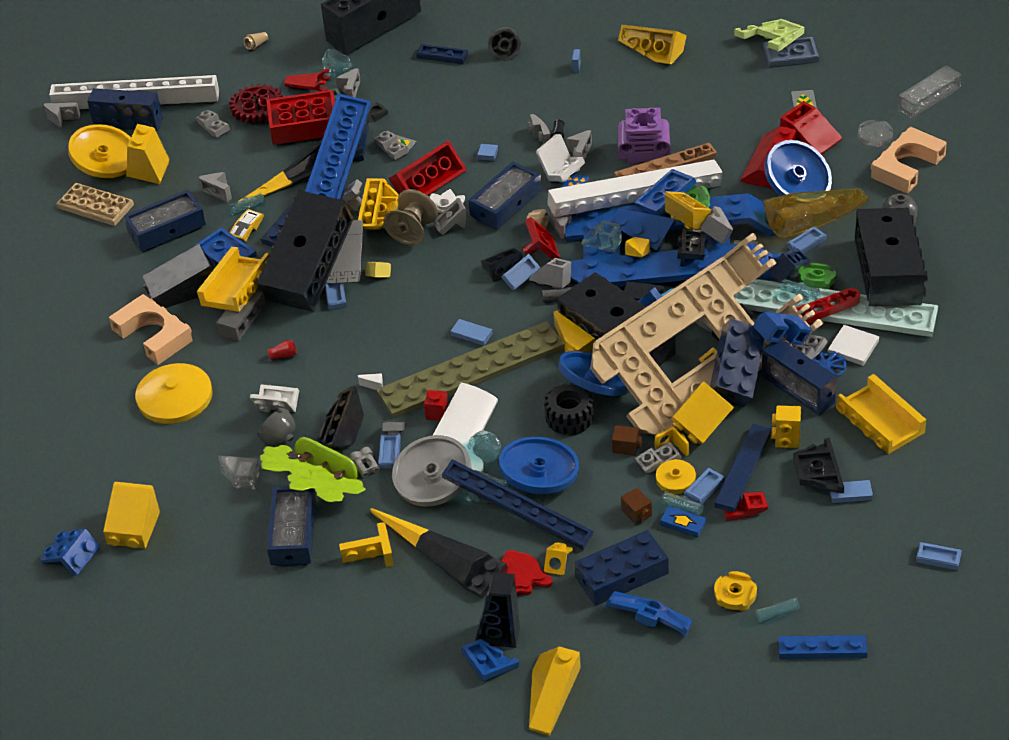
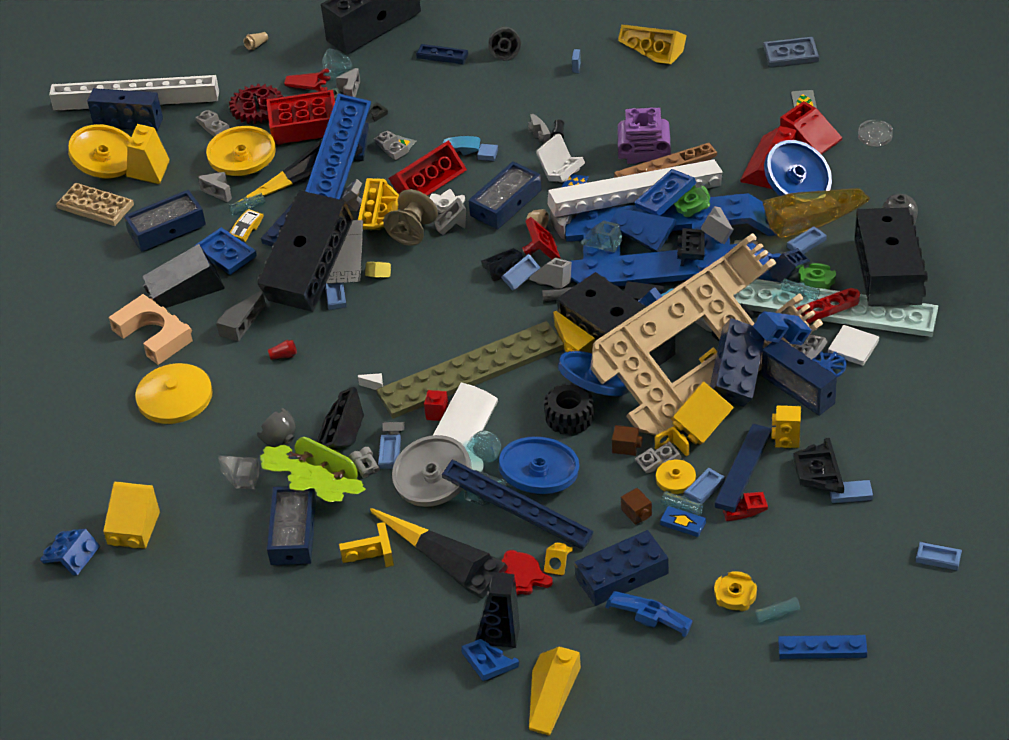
(62, 111): light grey slope -> none
(232, 281): yellow panel -> none
(241, 150): none -> yellow dish
(276, 398): white bracket -> none
(465, 144): none -> dark azure slope
(471, 332): medium blue tile -> none
(579, 144): light grey slope -> none
(637, 247): yellow slope -> none
(686, 209): yellow slope -> none
(780, 31): yellowish green wing -> none
(882, 415): yellow panel -> none
(910, 143): light nougat arch -> none
(929, 91): clear brick -> none

